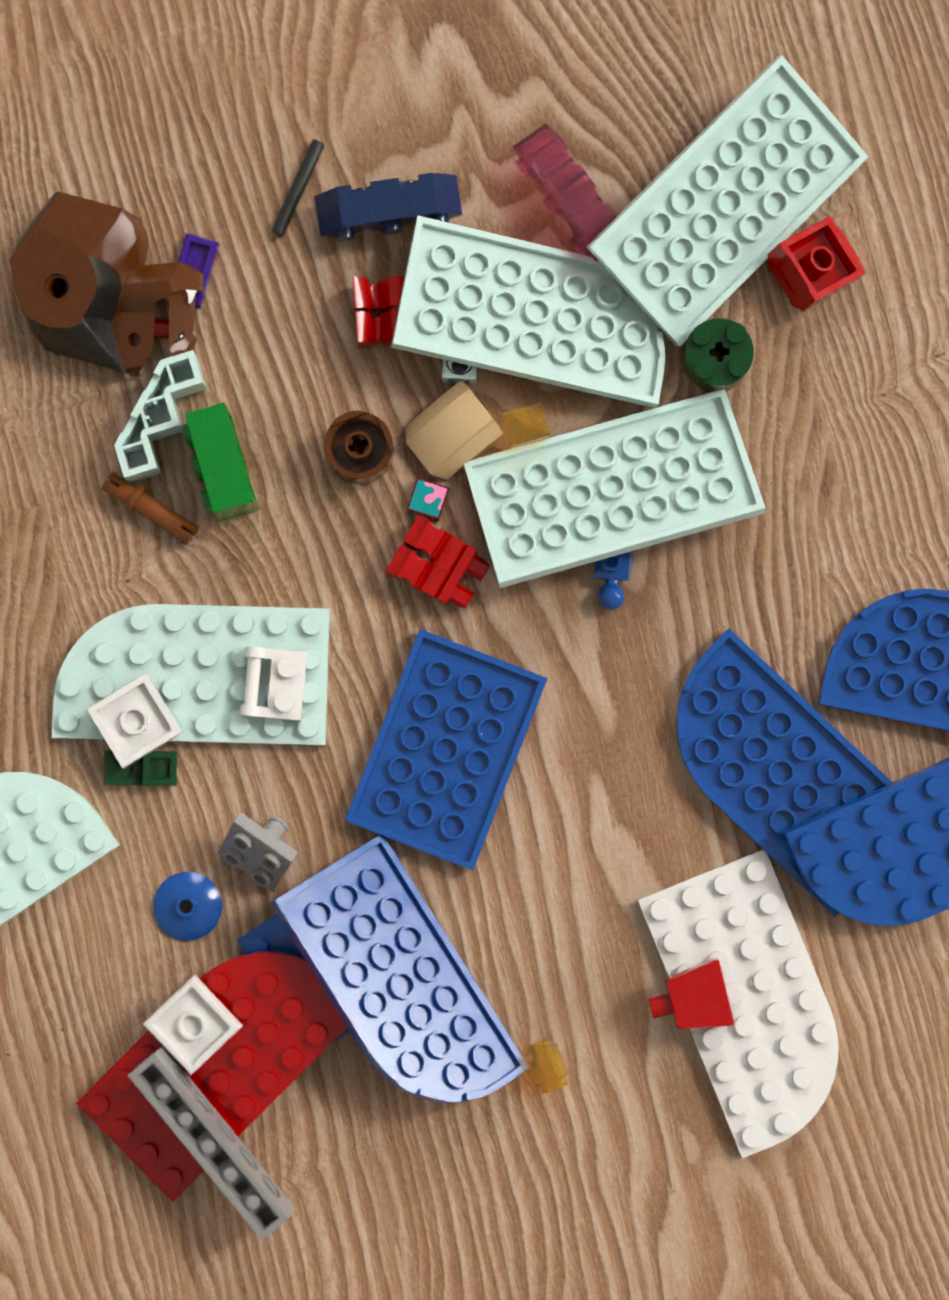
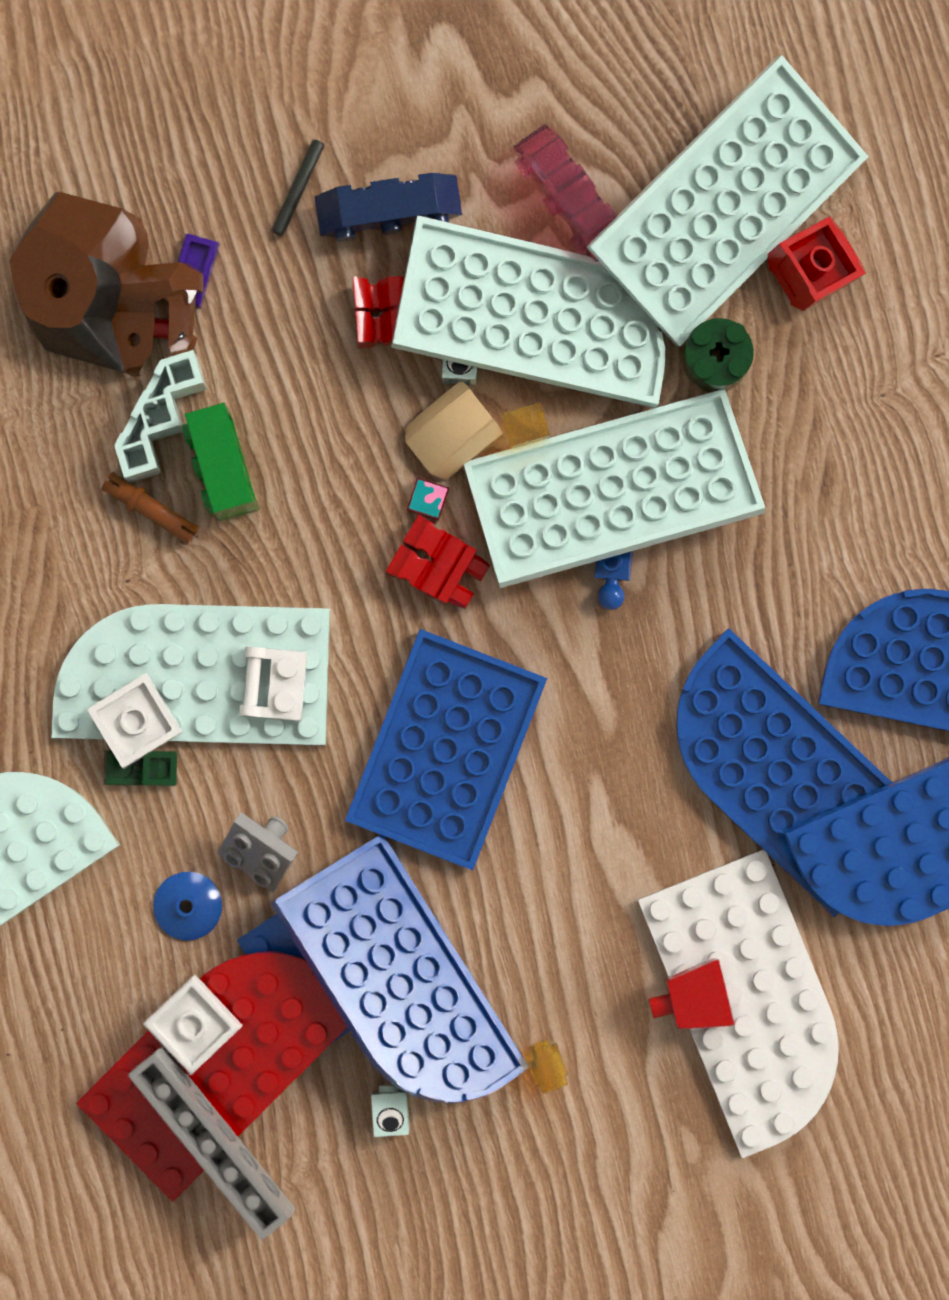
(368, 430): reddish brown brick -> none
(390, 1111): none -> light aqua brick

